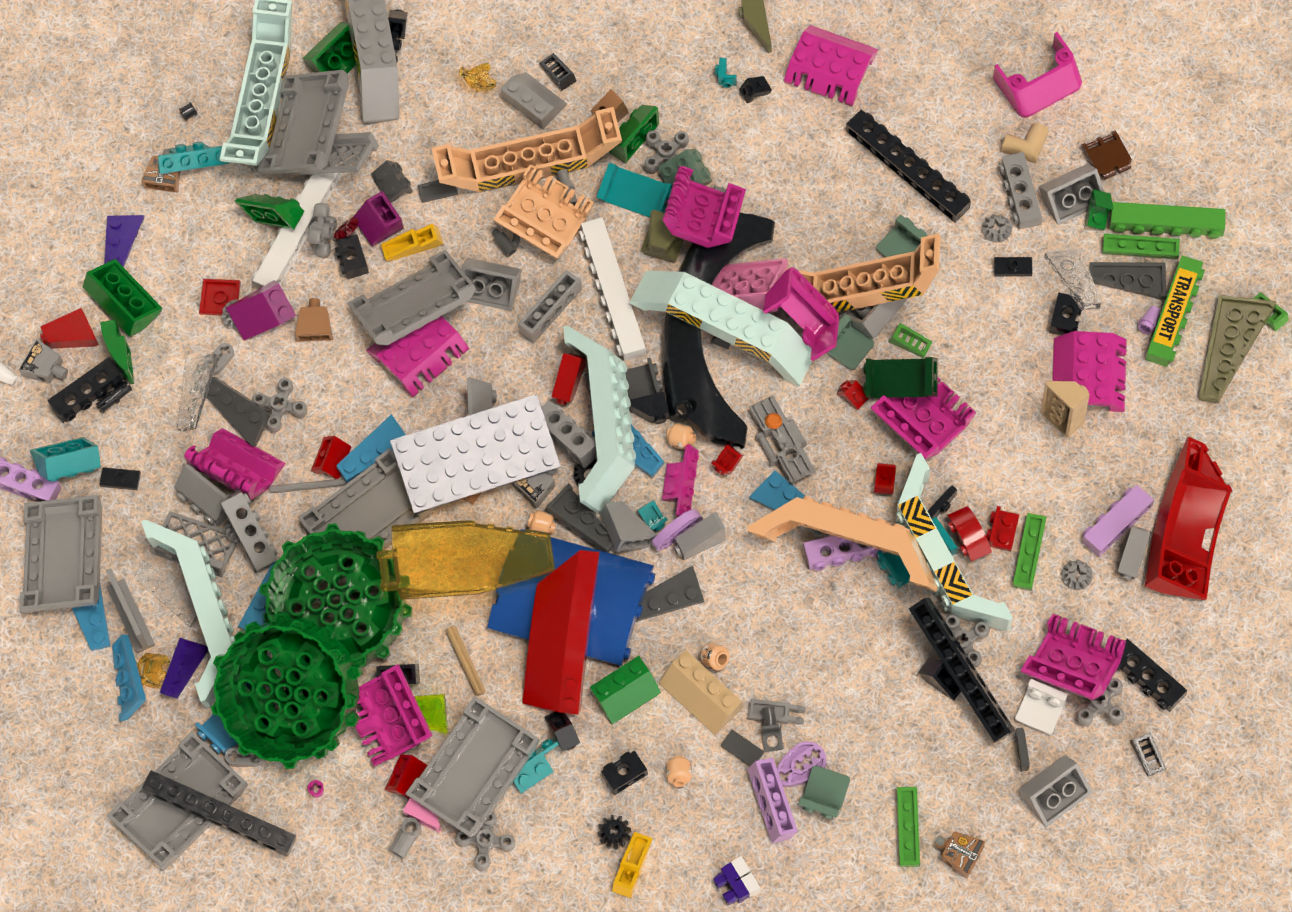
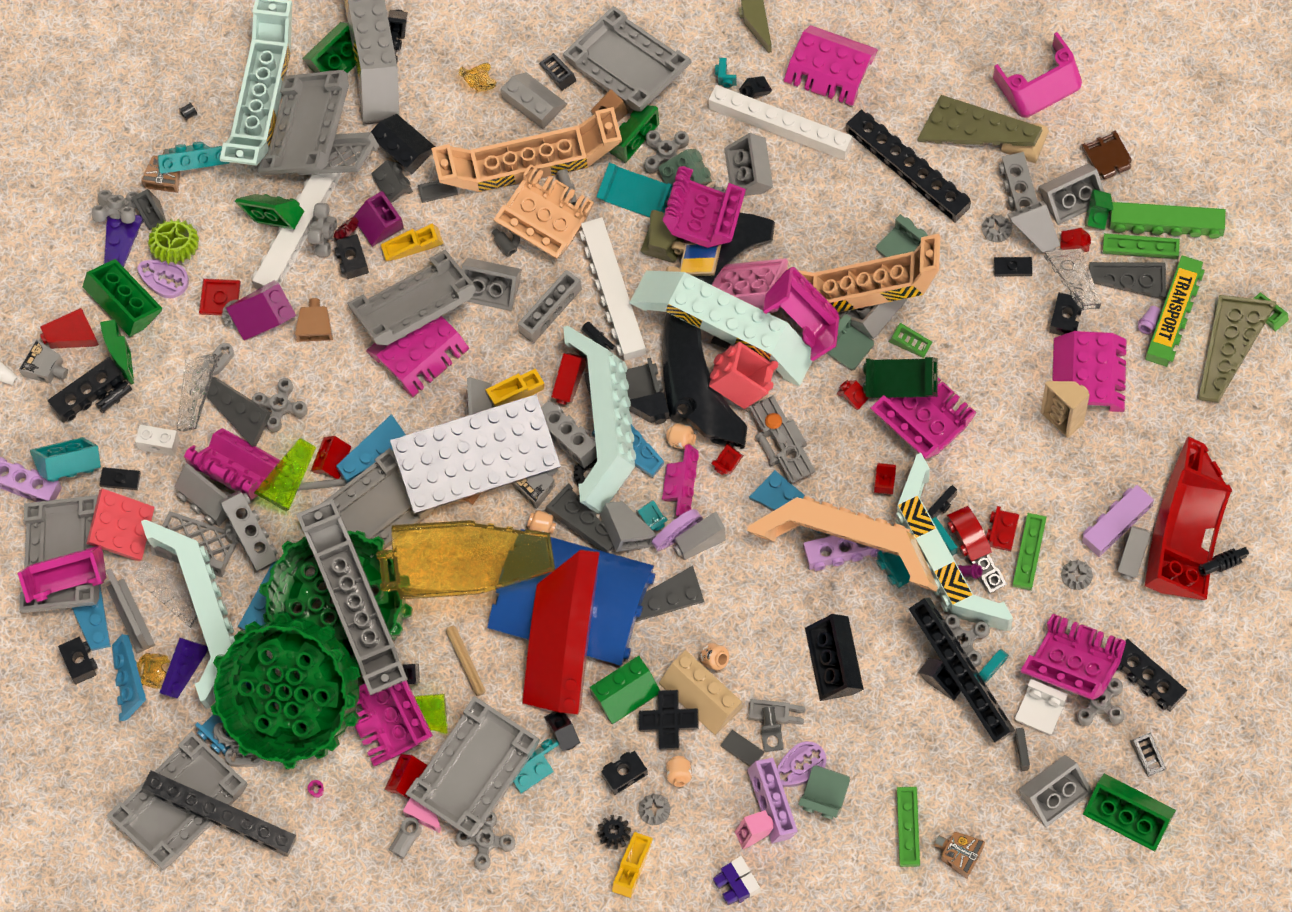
(62, 573): none -> dark pink windscreen
(70, 652): none -> black brick
(115, 206): none -> light grey gear
(118, 524): none -> coral plate
(149, 208): none -> dark grey slope
(157, 440): none -> white brick
(162, 287): none -> lavender piece
(173, 241): none -> lime gear
(220, 734): none -> light grey gear
(287, 475): none -> clear neon green wing
(352, 596): none -> light grey slope
(402, 142): none -> black slope
(515, 388): none -> yellow slope
(597, 336): none -> black axle
(626, 59): none -> light grey slope
(648, 815): none -> light grey gear
(668, 720): none -> black plate
(696, 259): none -> flag
(742, 375): none -> coral container
(749, 164): none -> light grey slope
(754, 828): none -> bright pink slope
(780, 122): none -> white brick
(834, 657): none -> black slope
(974, 125): none -> olive wing
(974, 570): none -> magenta pin
(991, 576): none -> light grey slope
(993, 665): none -> teal beam
(1036, 225): none -> light grey slope
(1075, 239): none -> red bracket
(1129, 812): none -> green slope
(1223, 561): none -> black hinge

